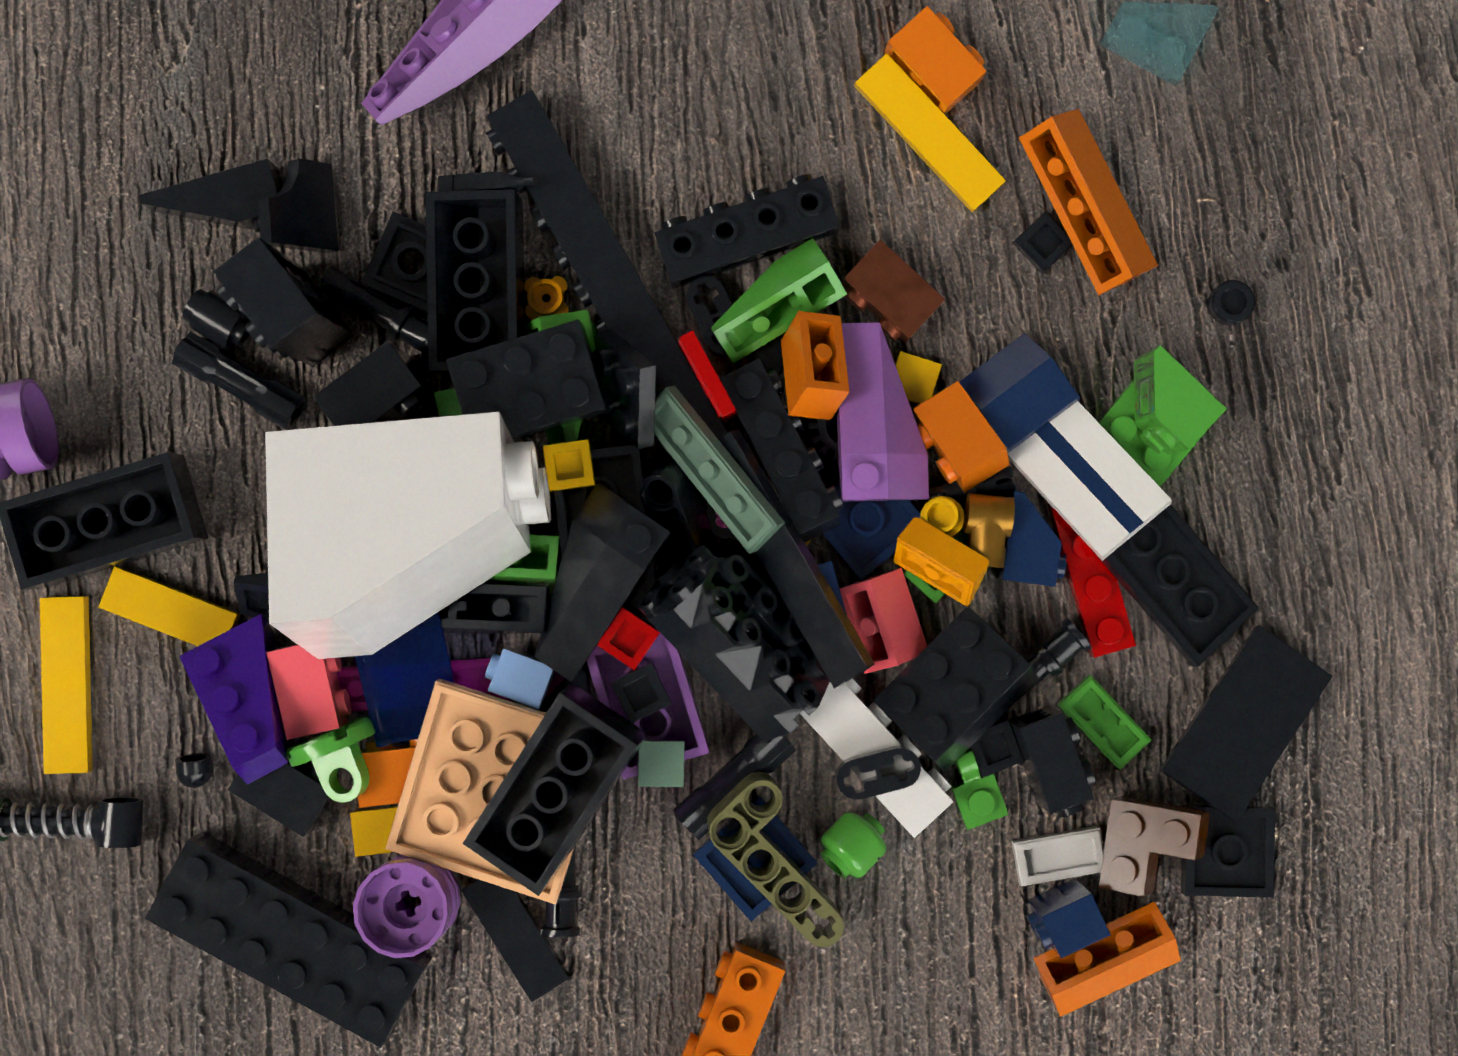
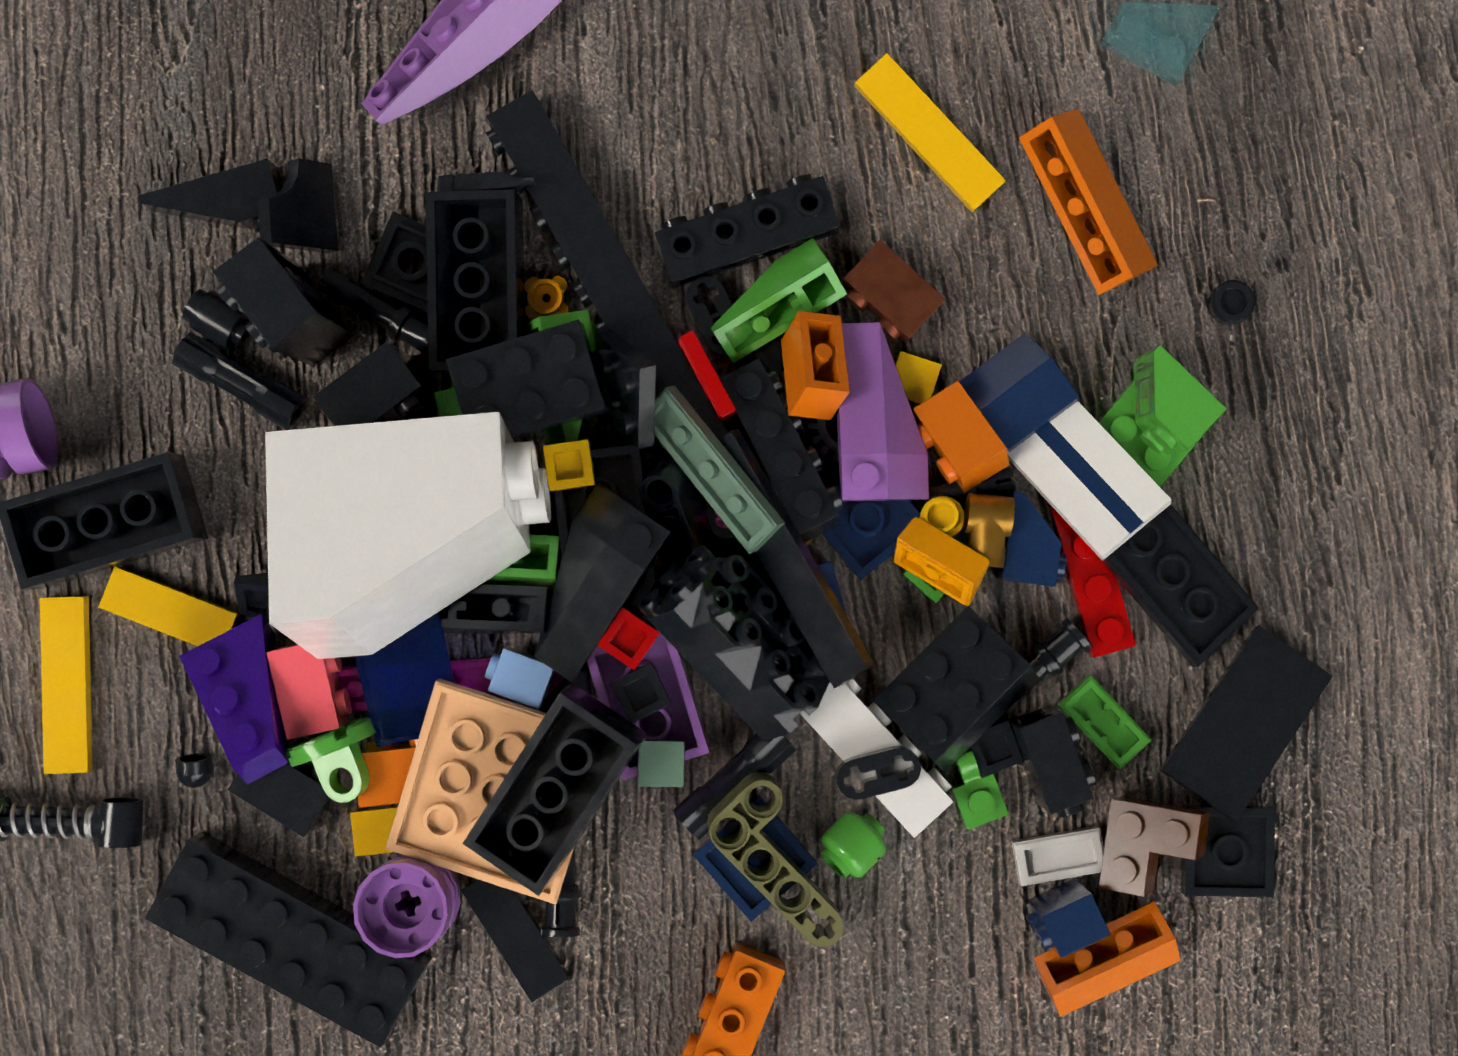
(884, 618): coral brick -> none
(936, 59): orange brick -> none
(1043, 242): black tile -> none

